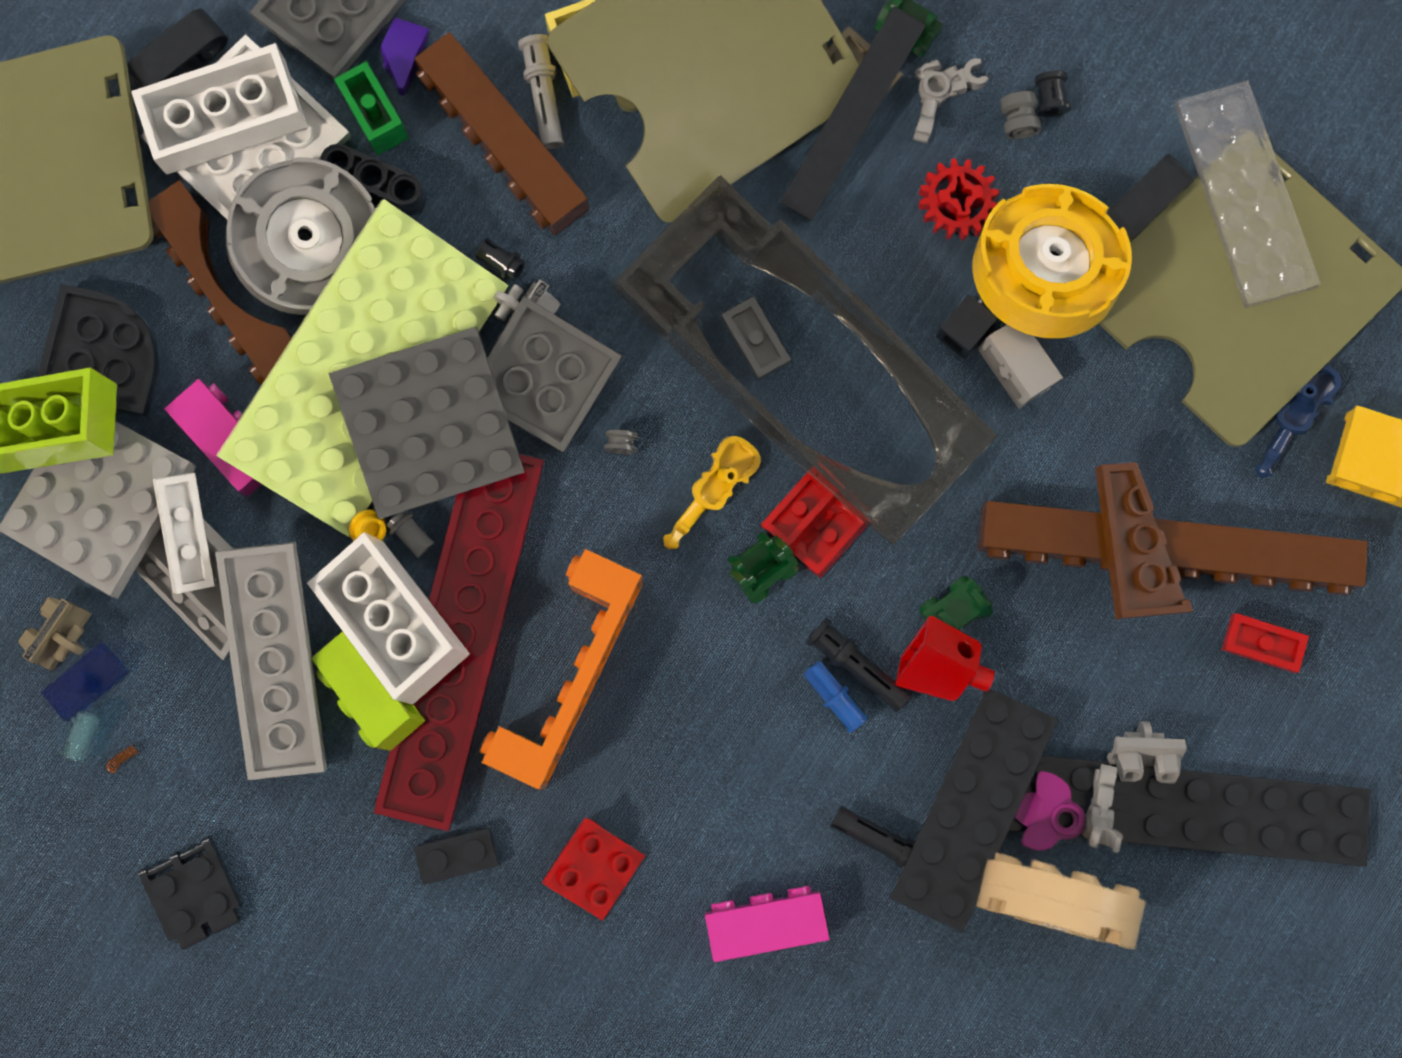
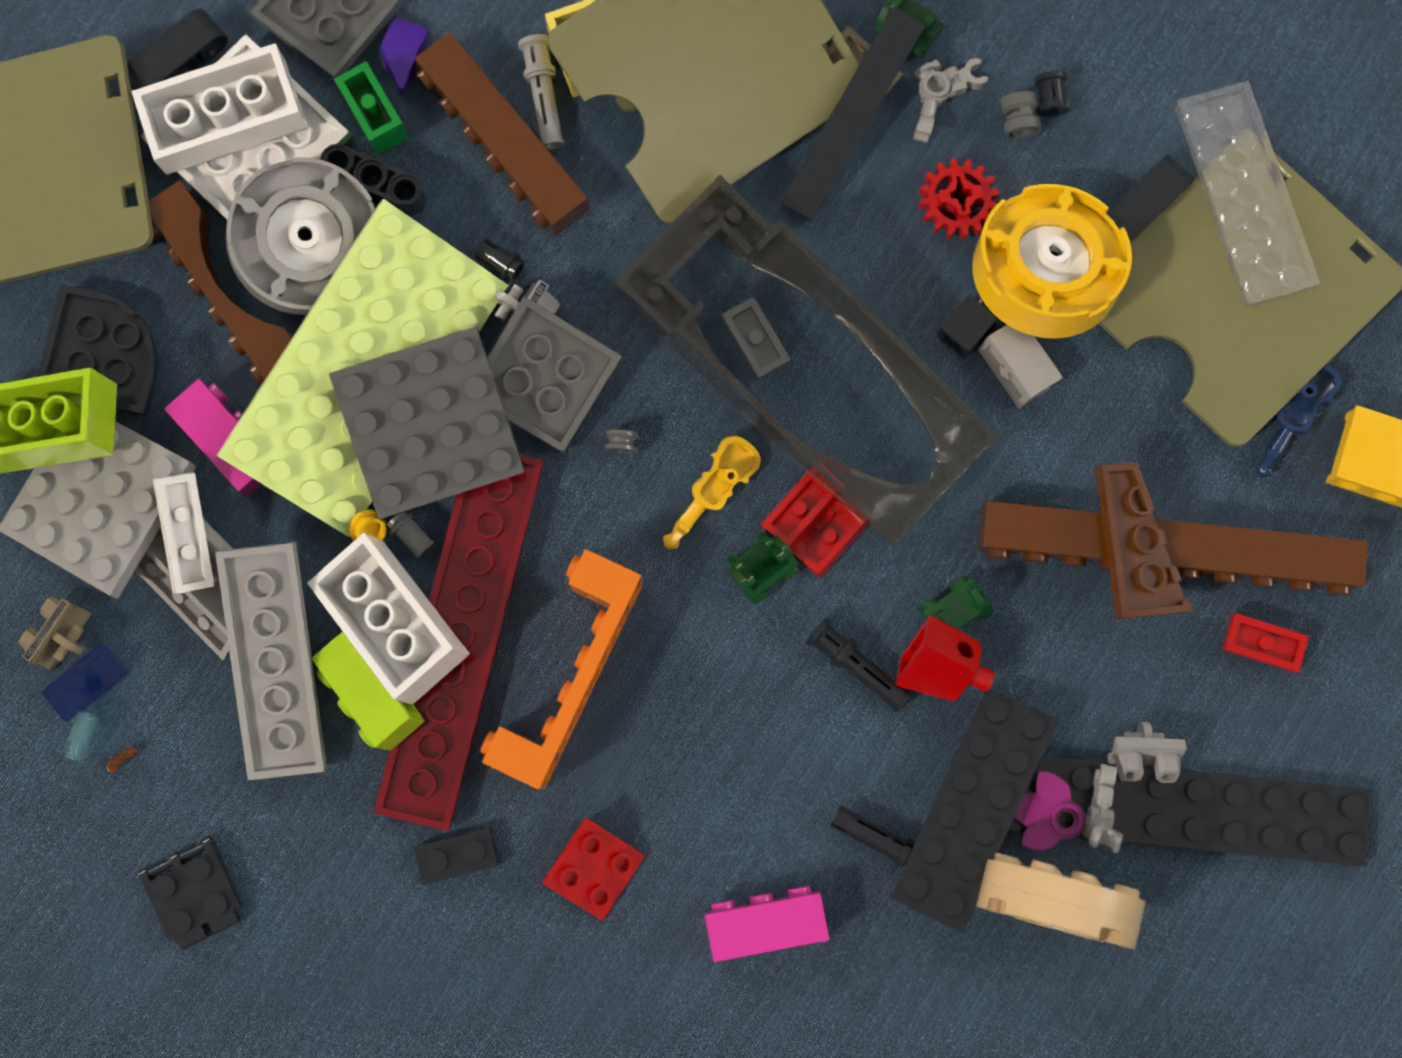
(835, 696): blue axle -> none

